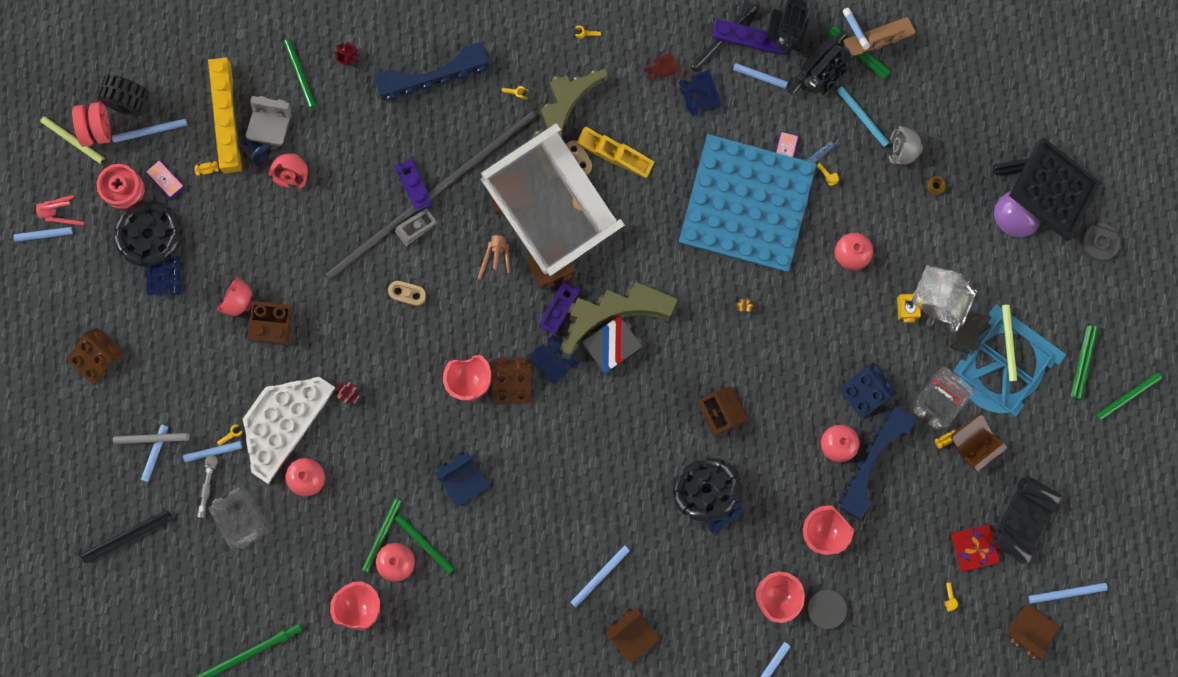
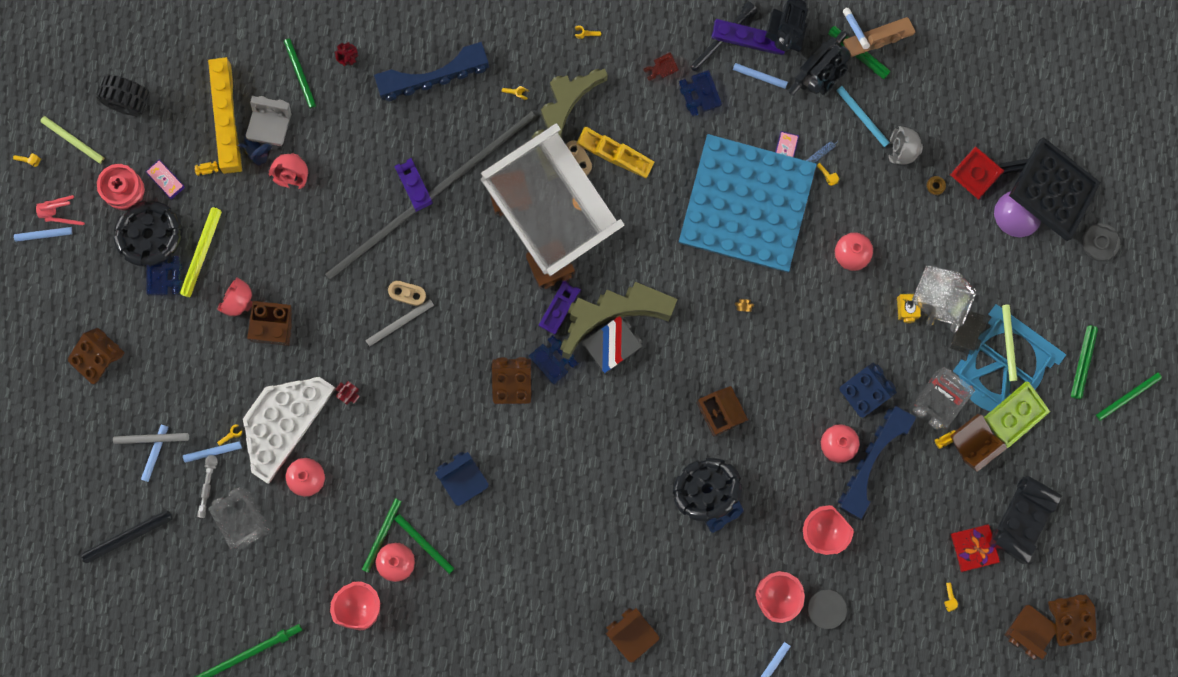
(31, 160): none -> yellow hand
(91, 124): coral wheel -> none
(149, 130): light blue bar -> none
(200, 252): none -> neon yellow axle
(400, 322): none -> light grey bar
(414, 227): light grey slope -> none
(467, 378): coral cylinder -> none
(497, 245): nougat plant -> none
(600, 576): light blue bar -> none
(977, 172): none -> red tile
(1017, 414): none -> lime tile
(1067, 593): light blue bar -> none
(1074, 619): none -> reddish brown bracket

